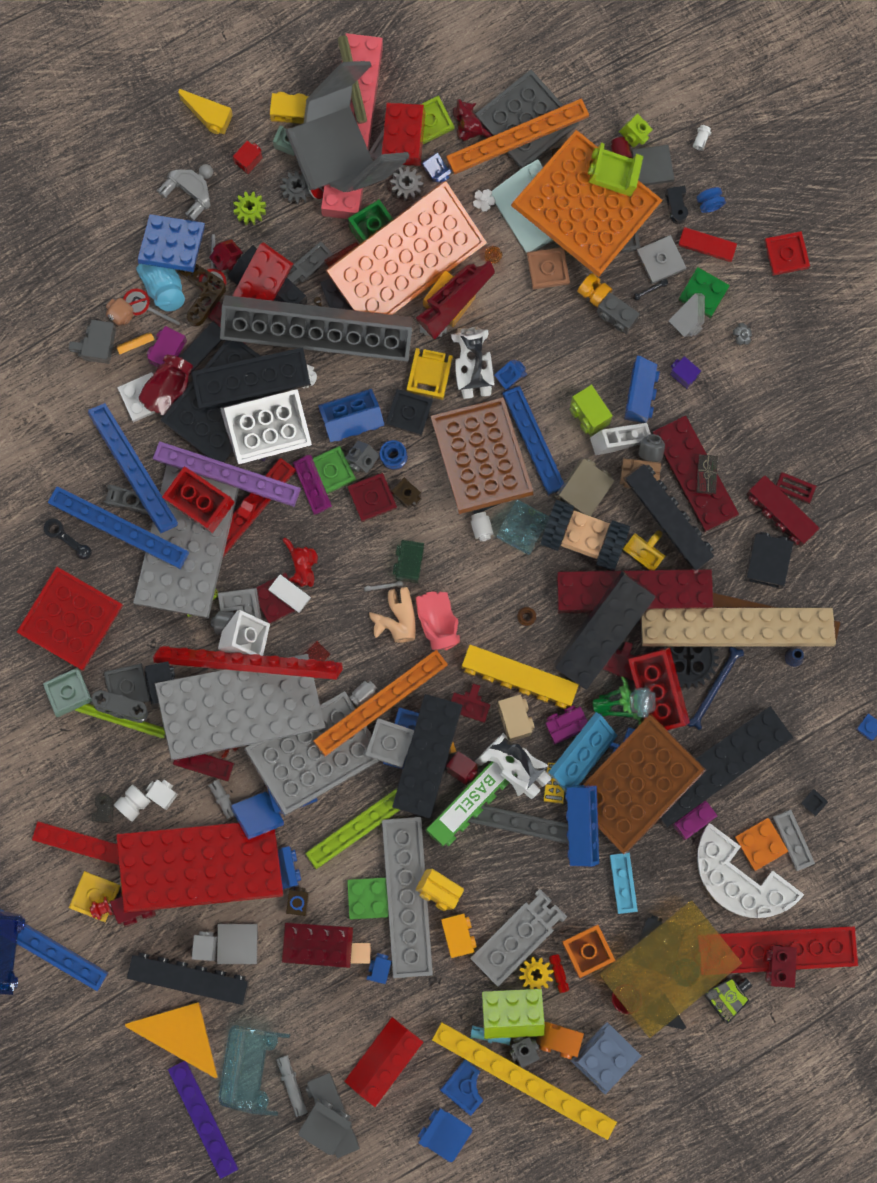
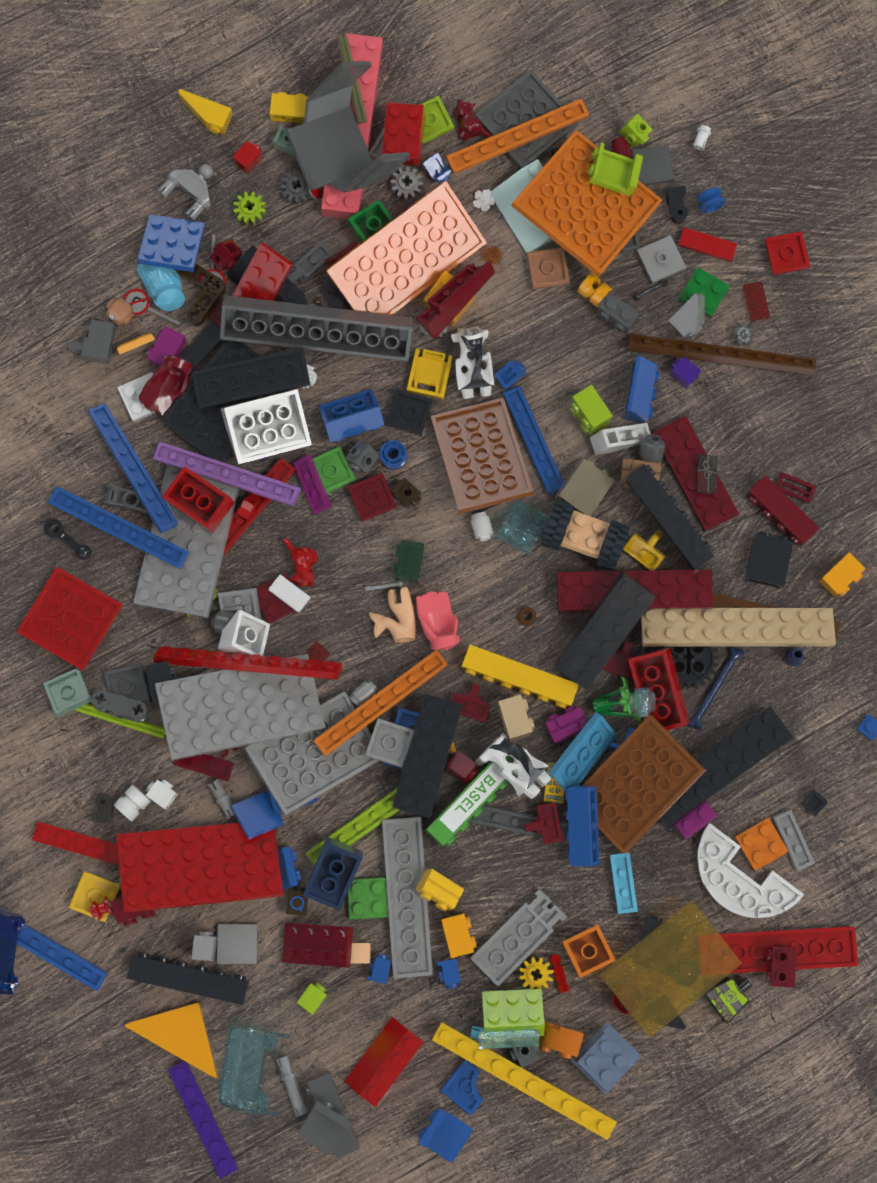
(312, 997): none -> lime brick
(333, 873): none -> dark blue slope
(449, 973): none -> blue brick
(508, 1038): none -> clear light blue tile
(546, 824): none -> dark red hinge
(722, 354): none -> reddish brown plate
(756, 301): none -> clear red plate
(842, 574): none -> light orange brick

